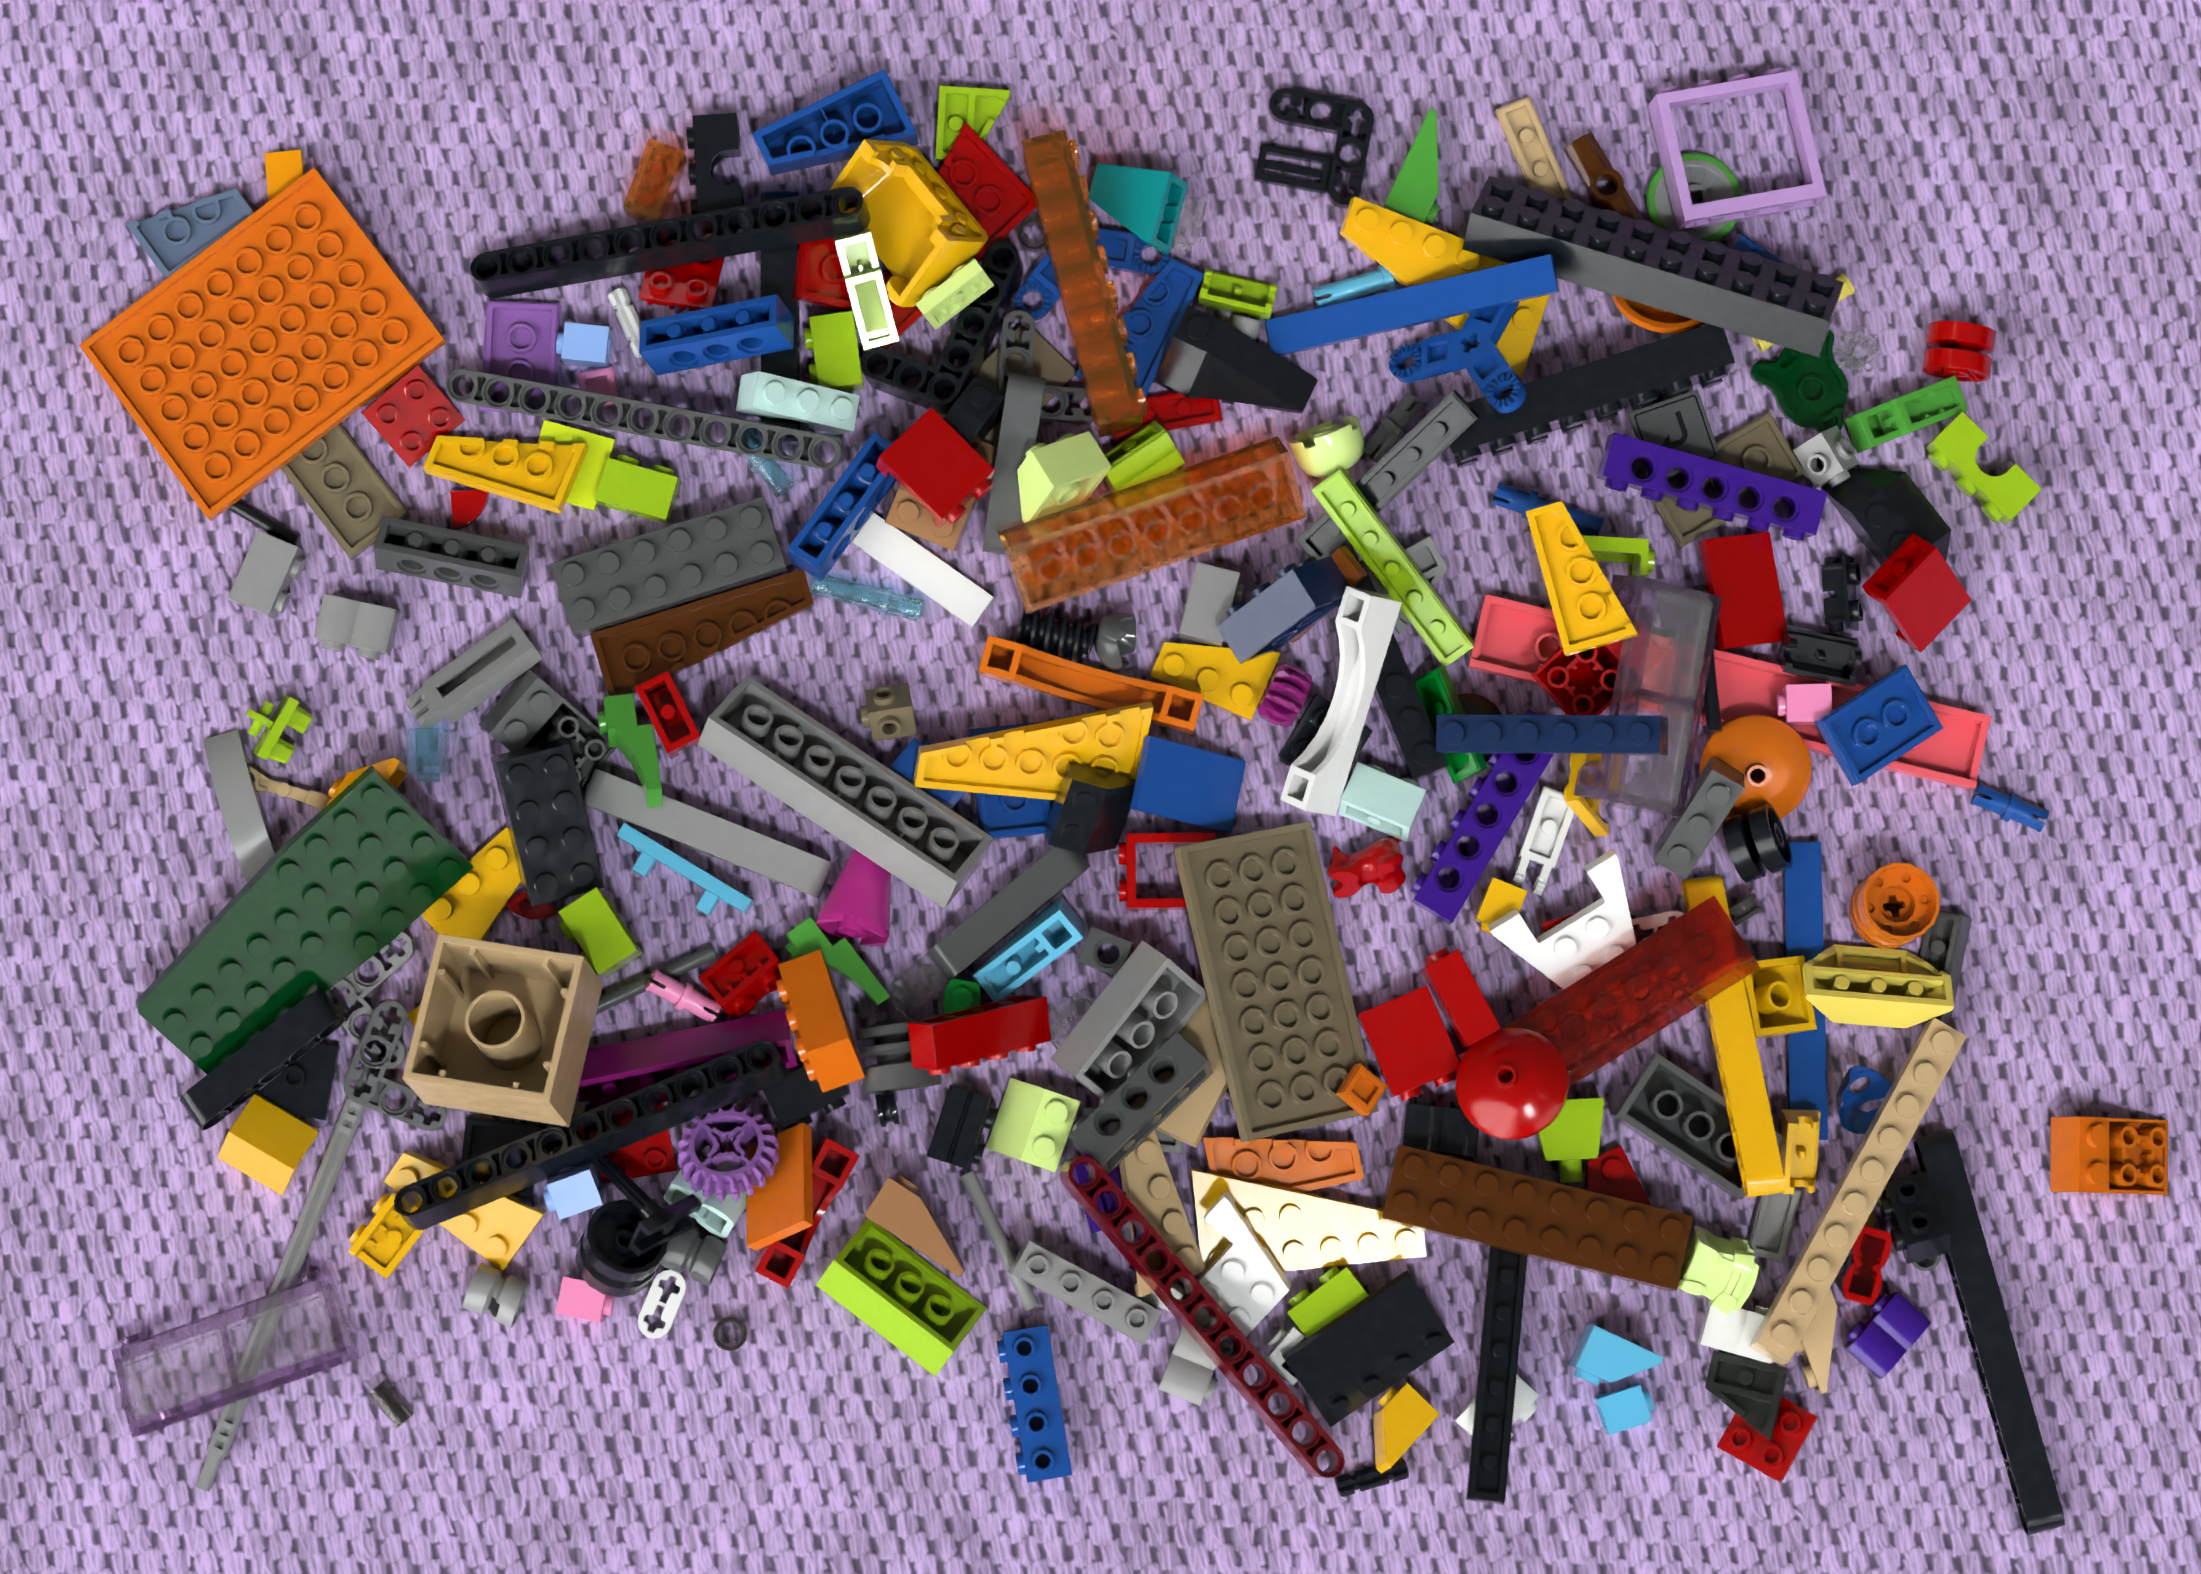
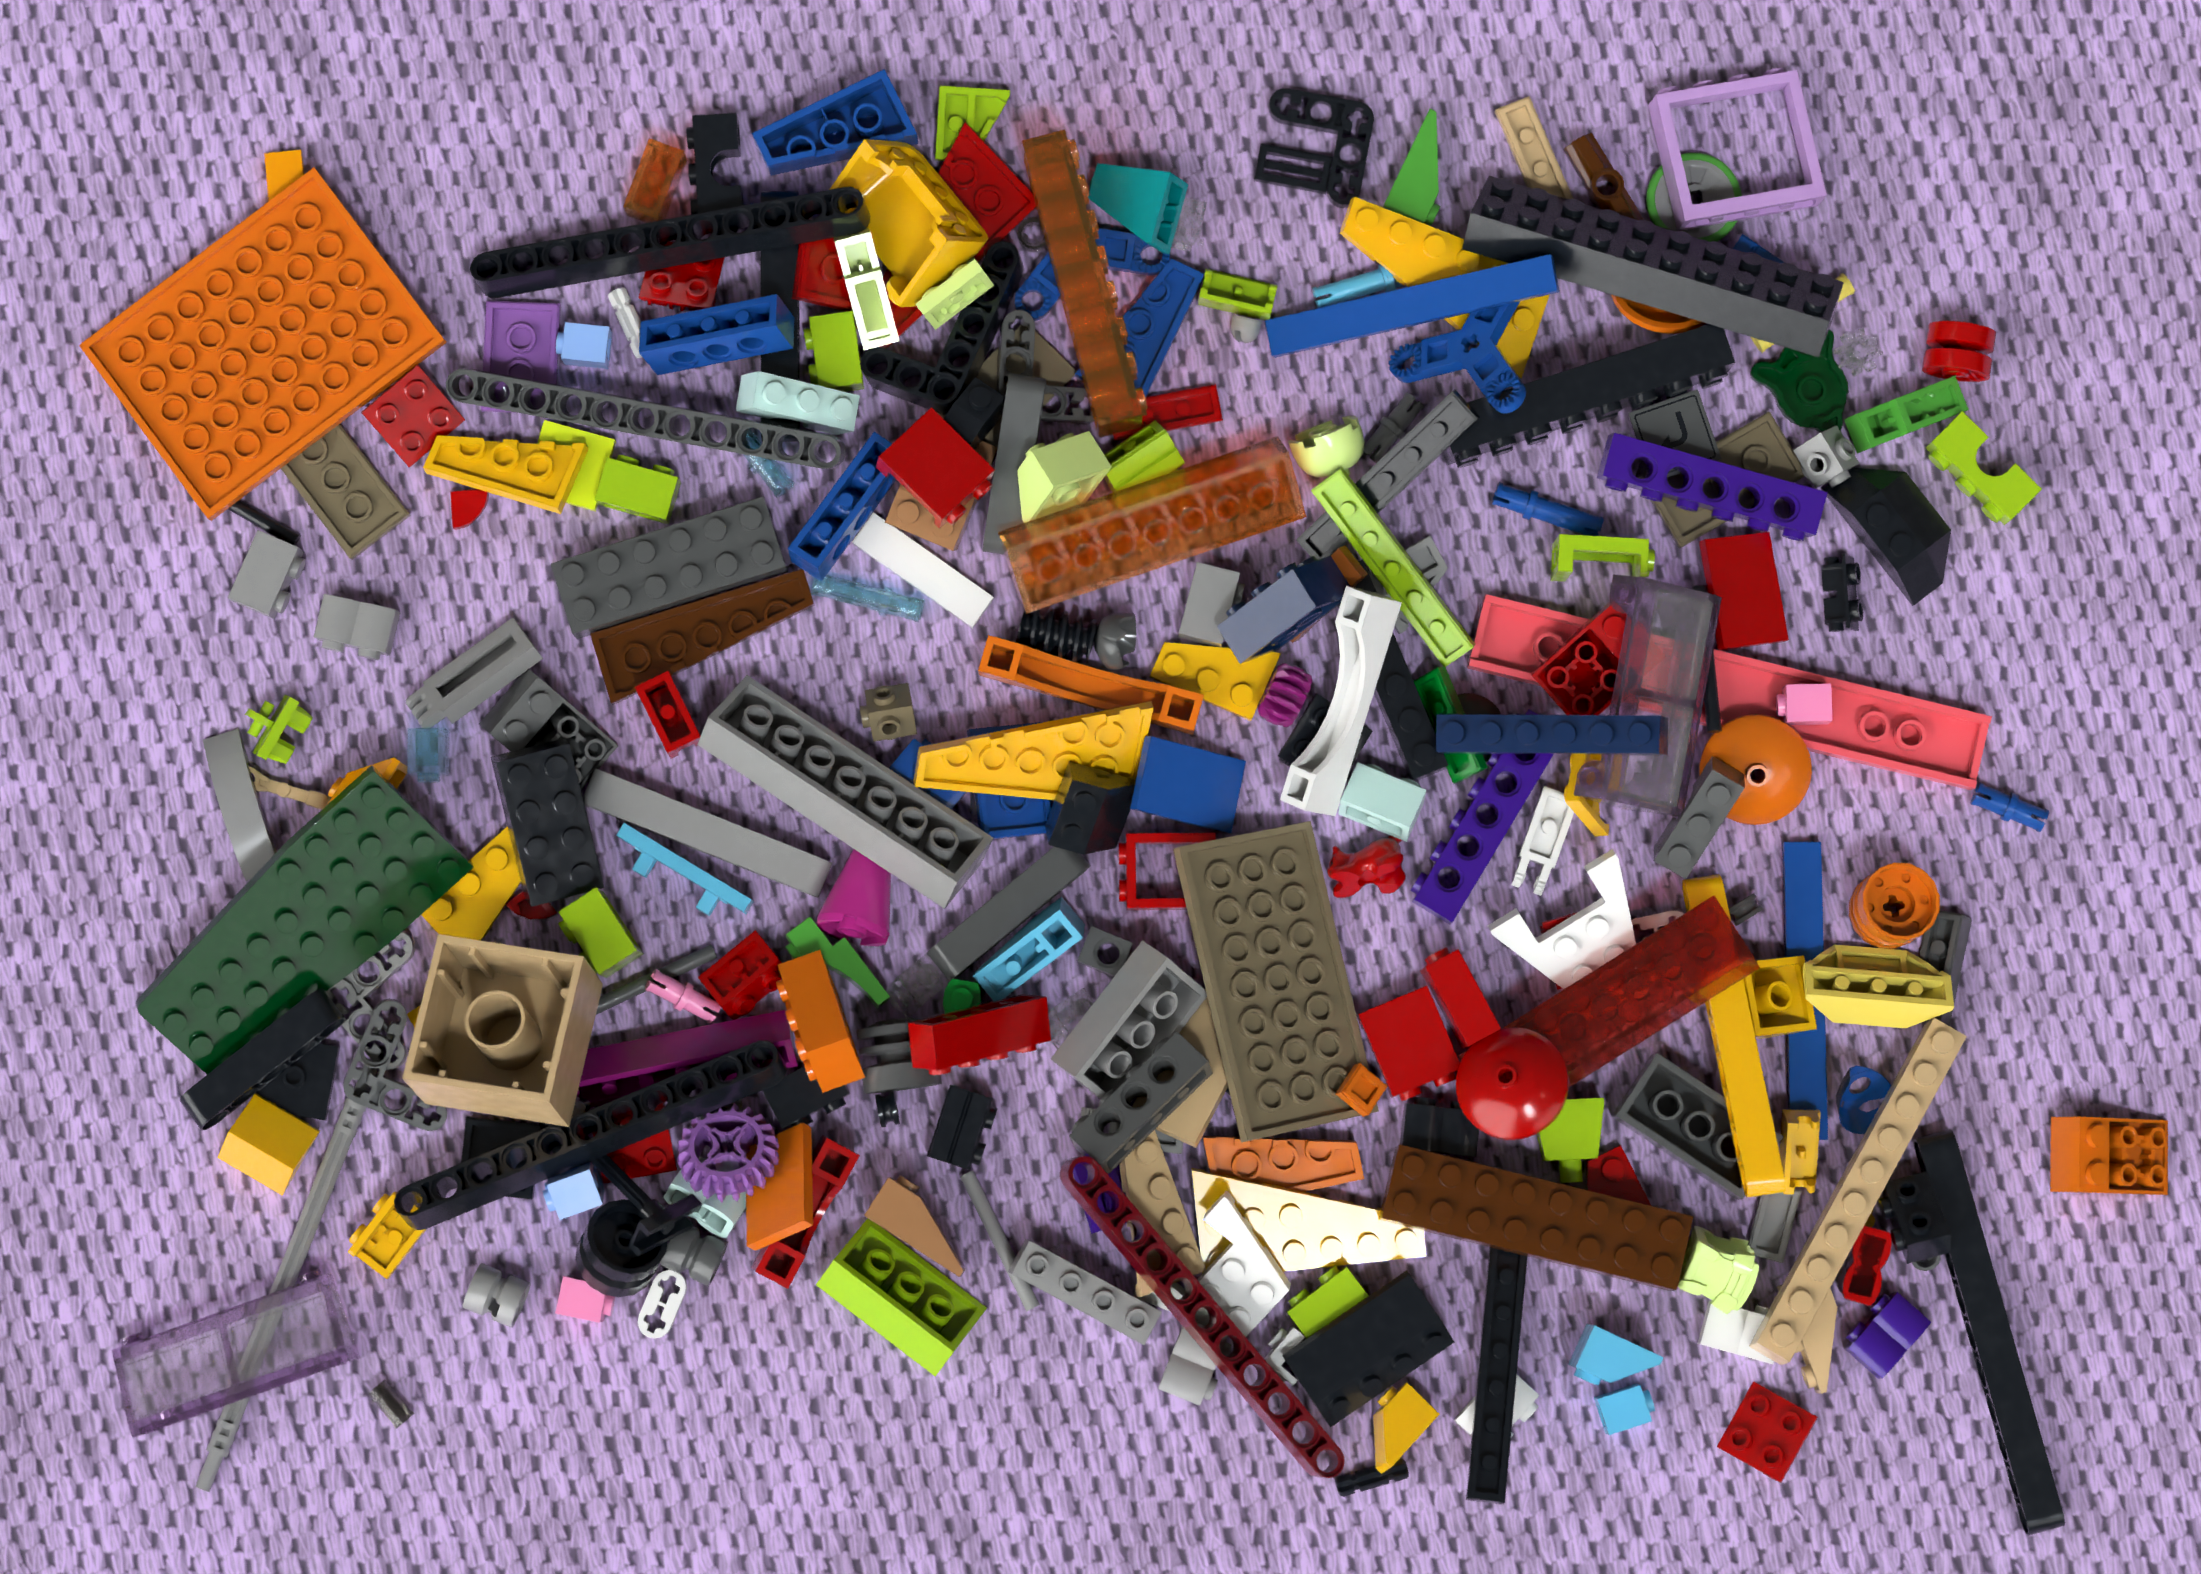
(183, 233): sand blue wing -> none
(452, 557): dark grey brick -> none
(490, 1230): yellow wing -> none
(599, 381): bright pink tile -> none
(634, 742): bright green slope -> none
(722, 1342): clear smoke bush -> none
(1033, 1124): yellowish green slope -> none
(1036, 1404): blue brick -> none
(1225, 365): black wedge -> none
(1498, 901): yellow brick -> none
(1578, 591): yellow wing -> none
(1748, 1389): pearl dark grey wing -> none
(1757, 843): black wheel -> none
(1819, 655): black hinge -> none
(1878, 725): blue tile -> none
(1917, 592): red panel -> none

